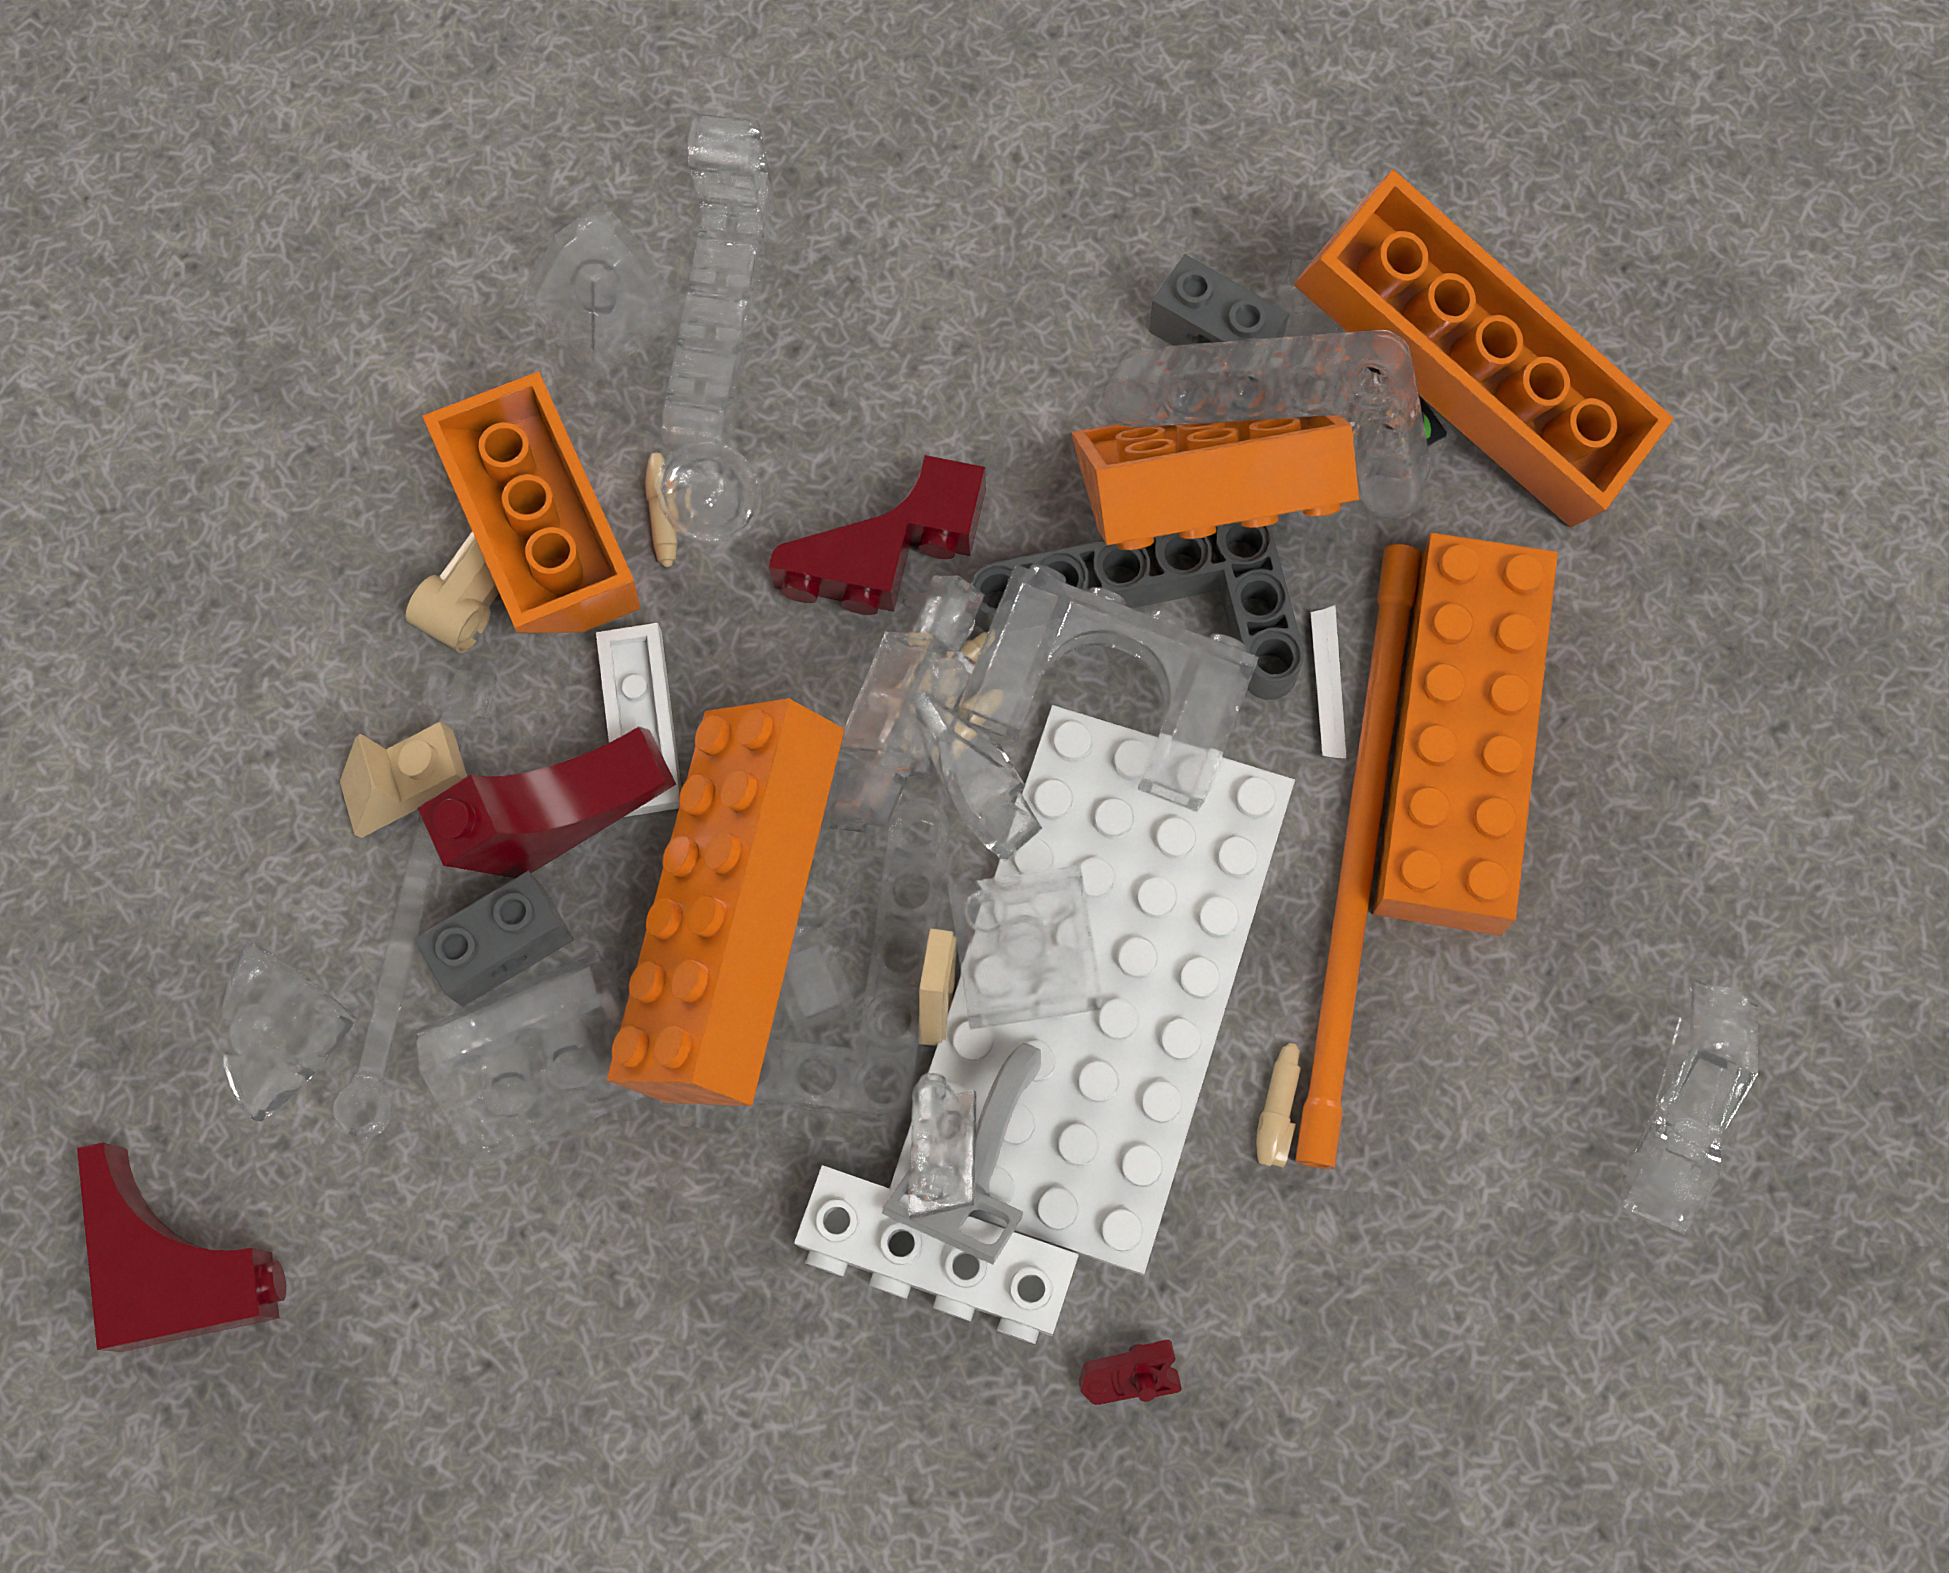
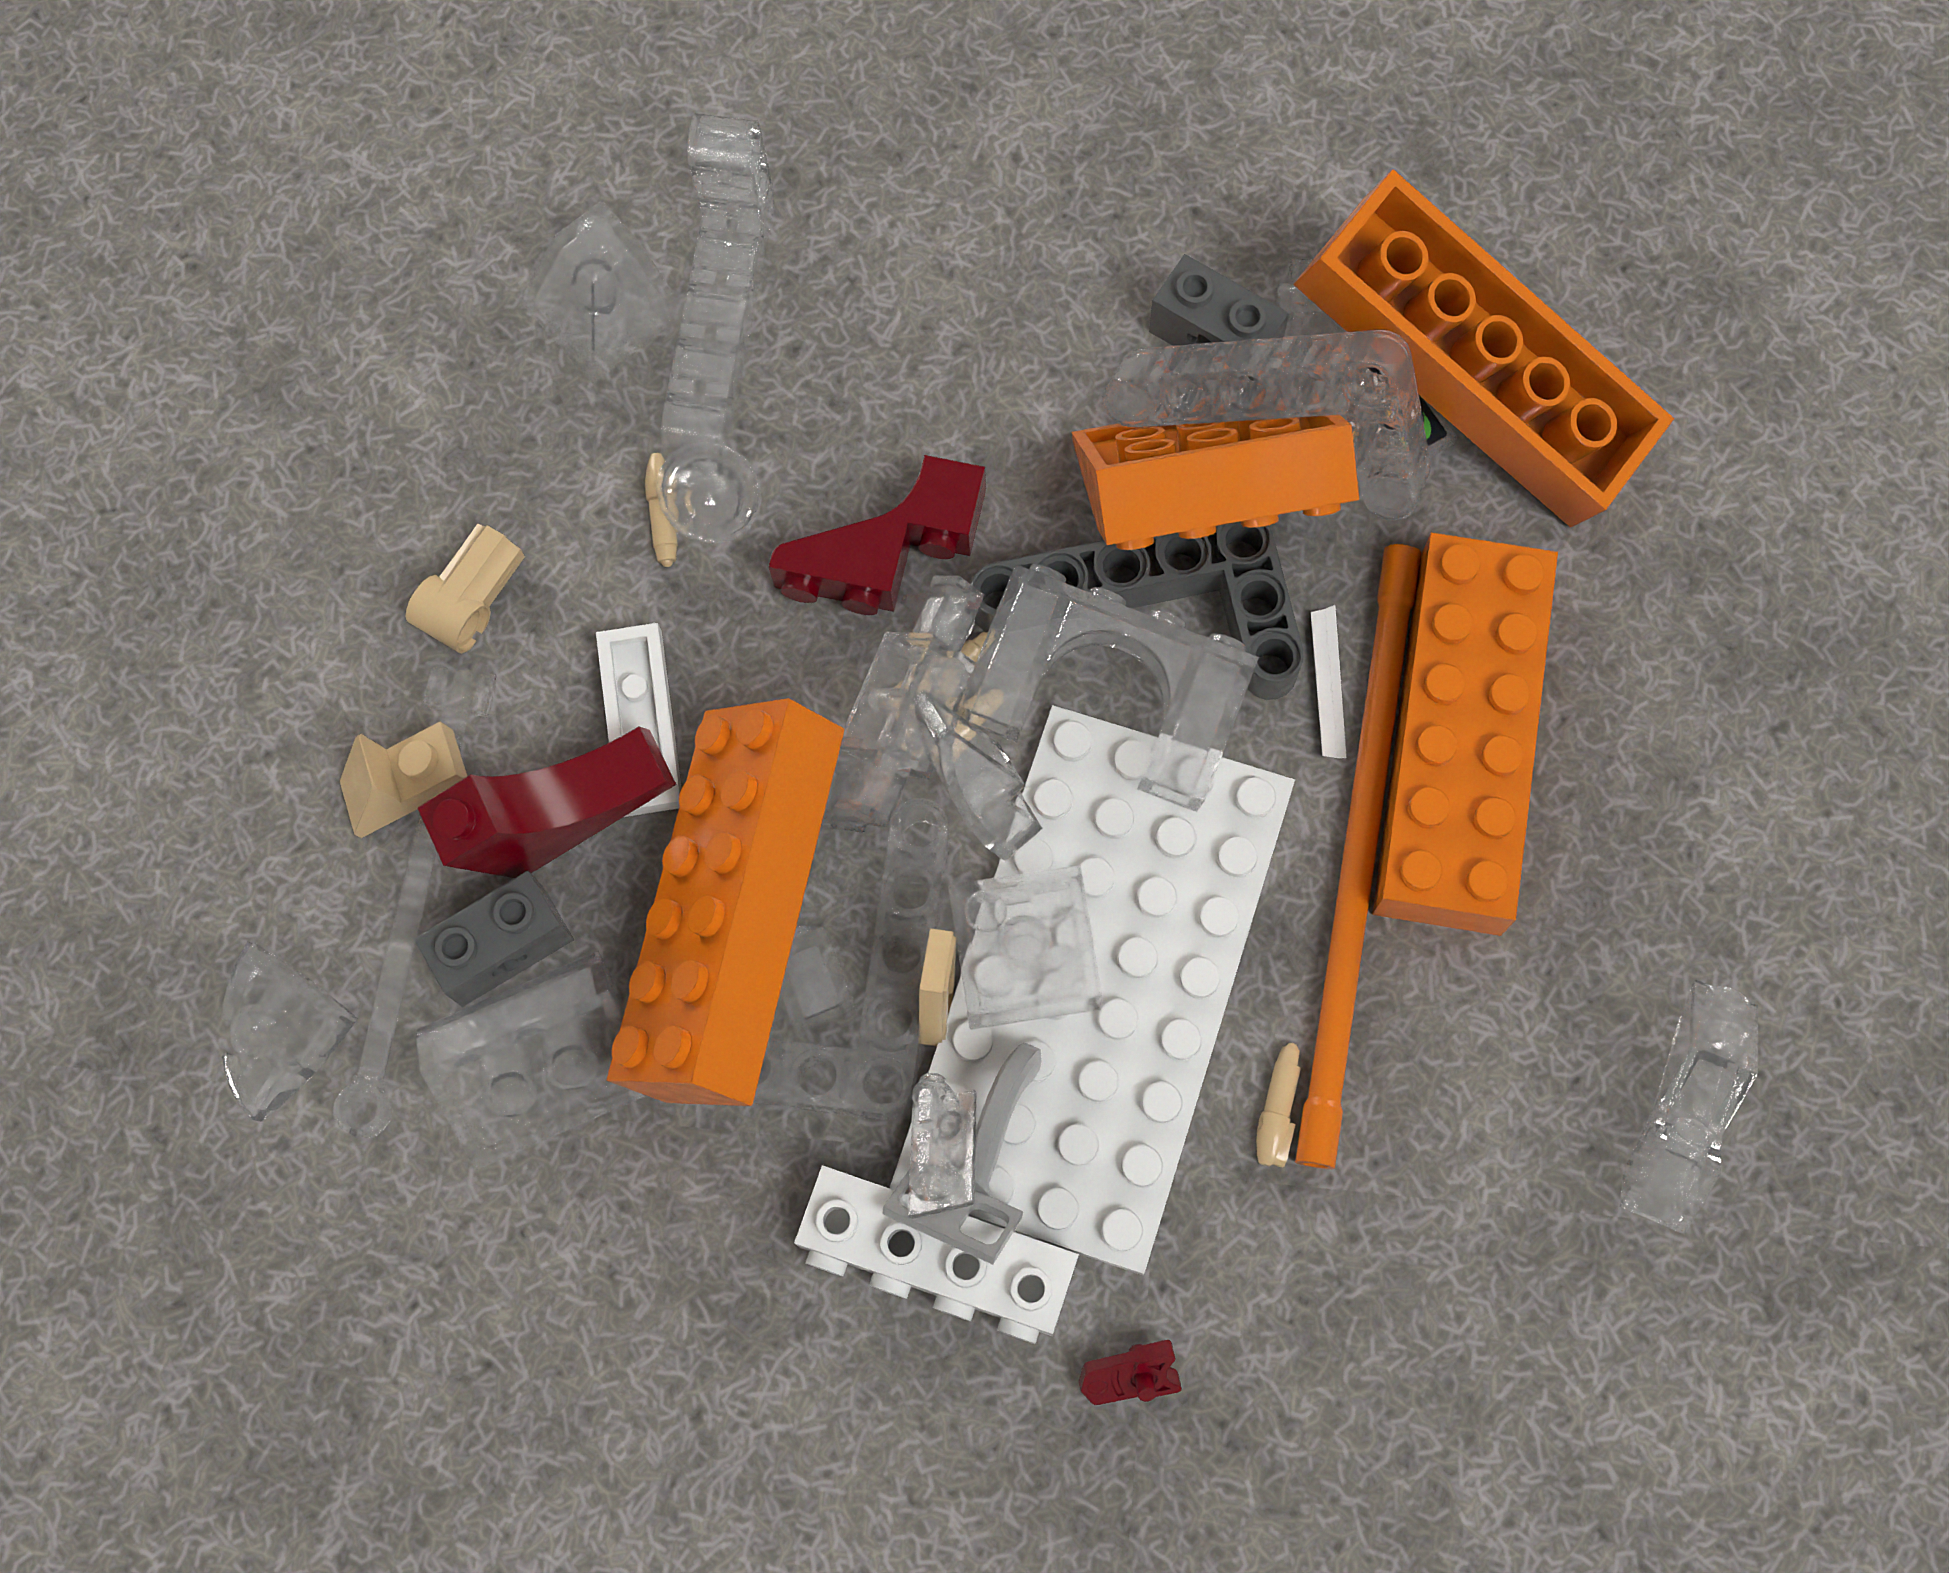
(152, 1281): dark red arch -> none
(533, 509): orange slope -> none

